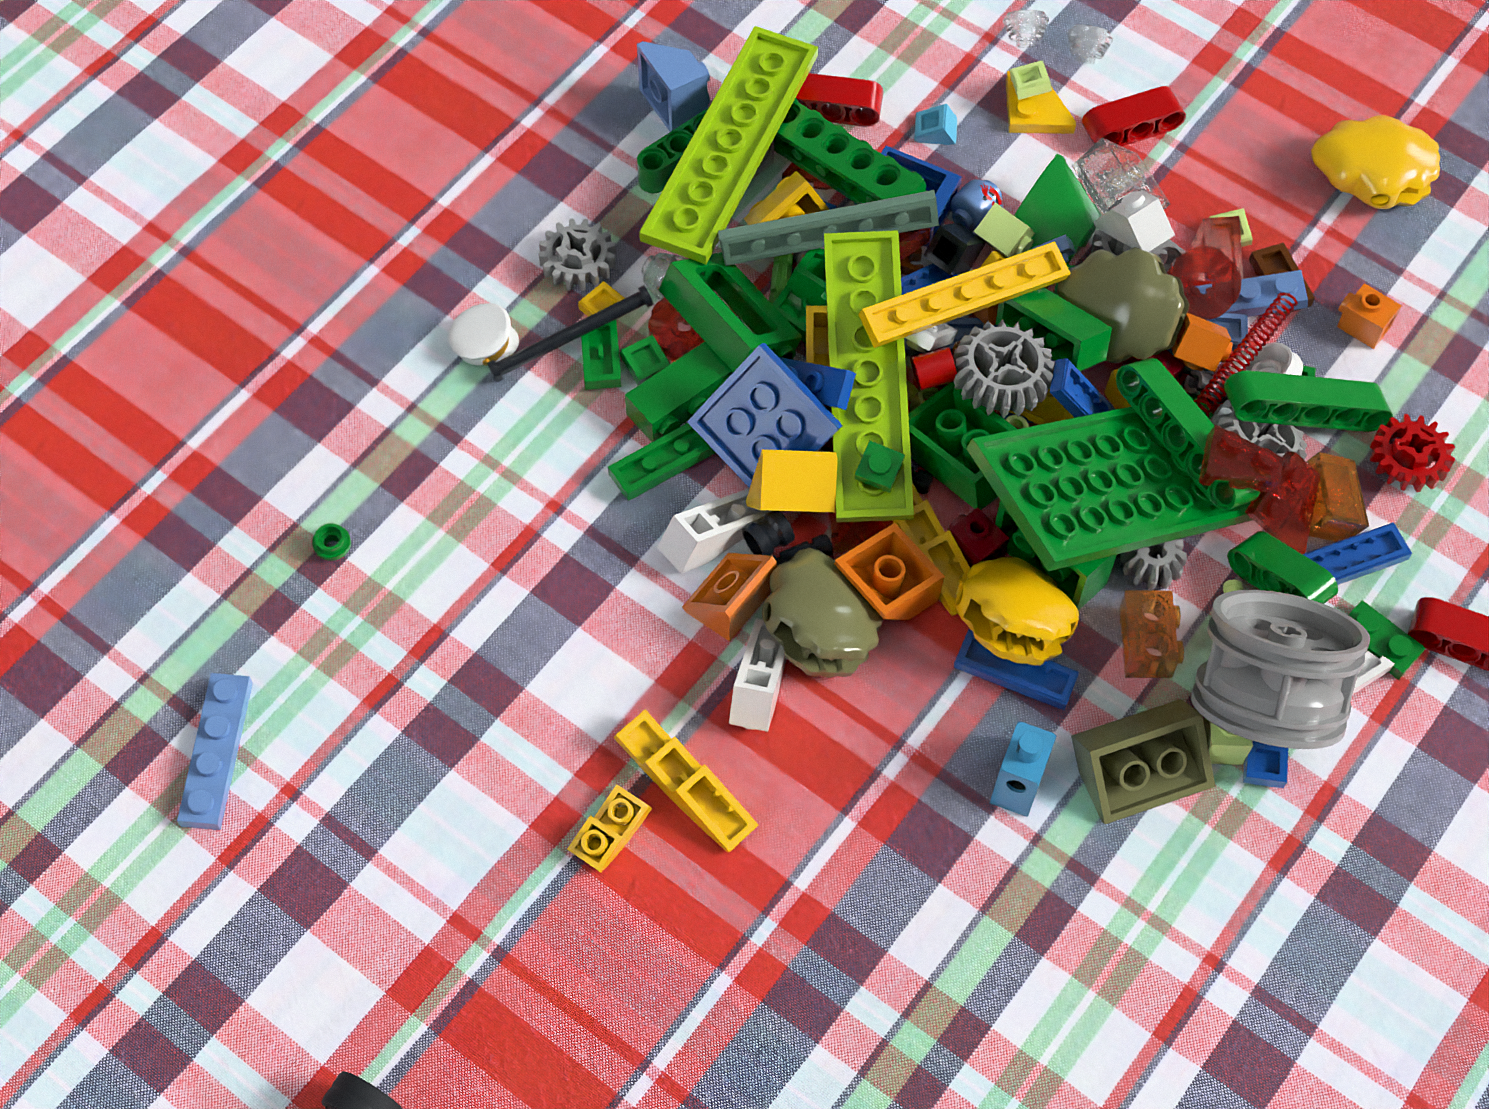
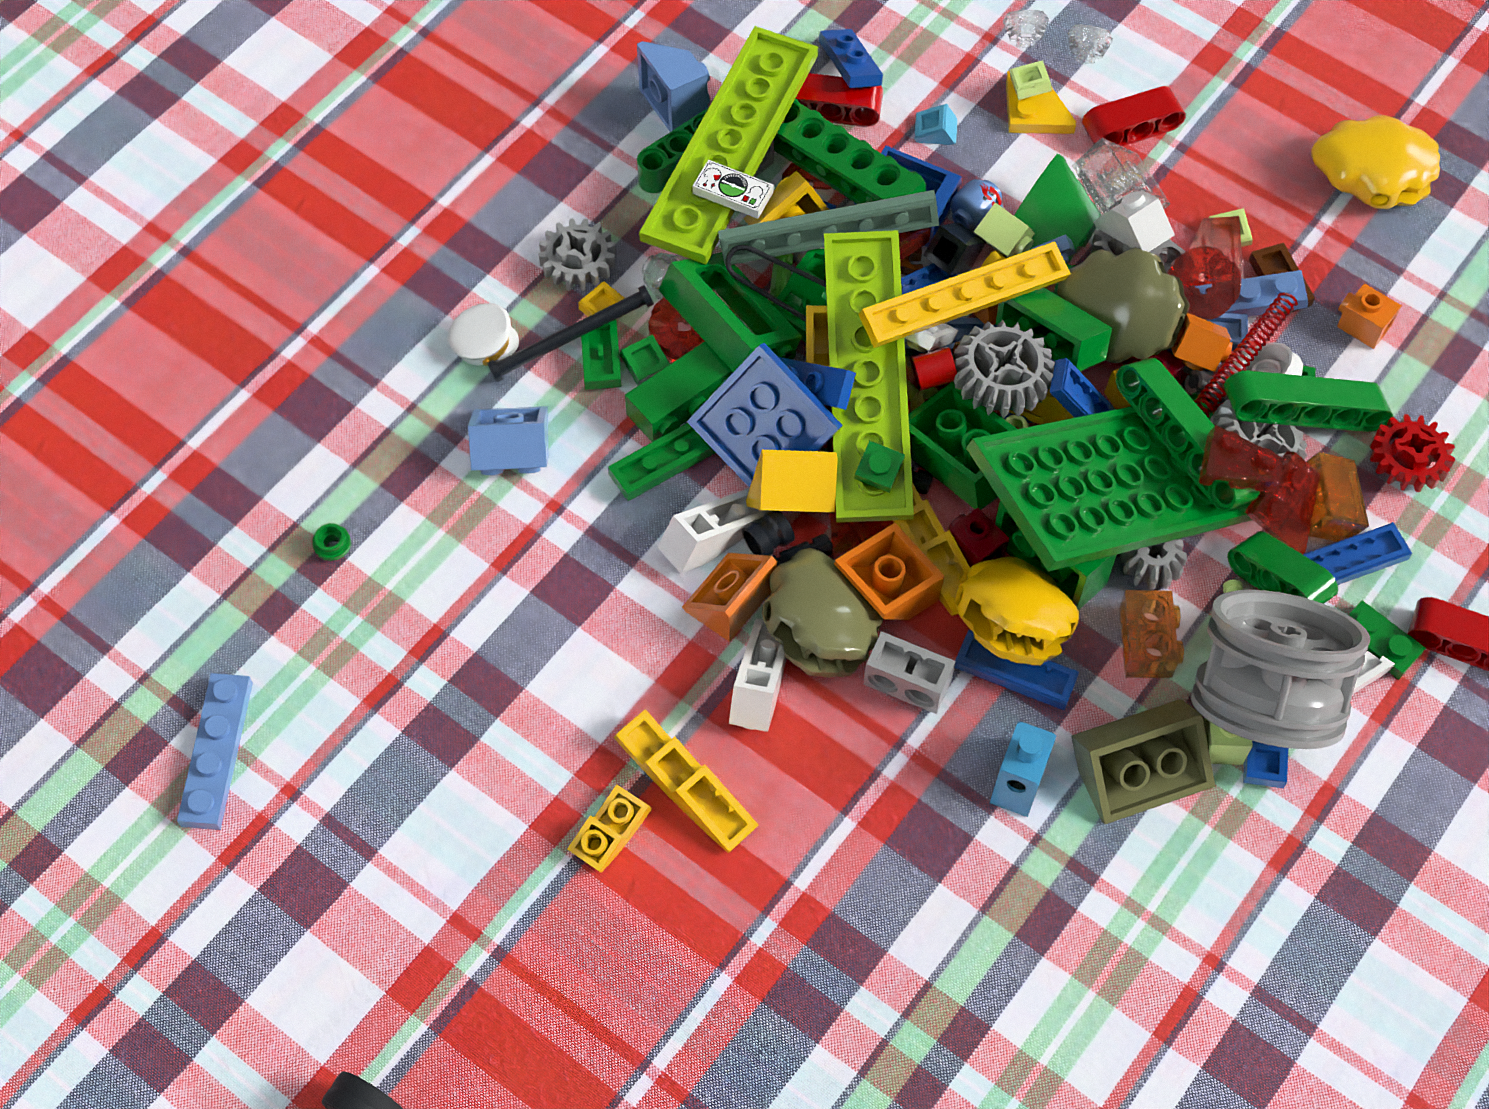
(509, 439): none -> medium blue slope
(733, 189): none -> white tile
(776, 261): none -> black piece
(850, 58): none -> blue plate
(909, 672): none -> light grey brick

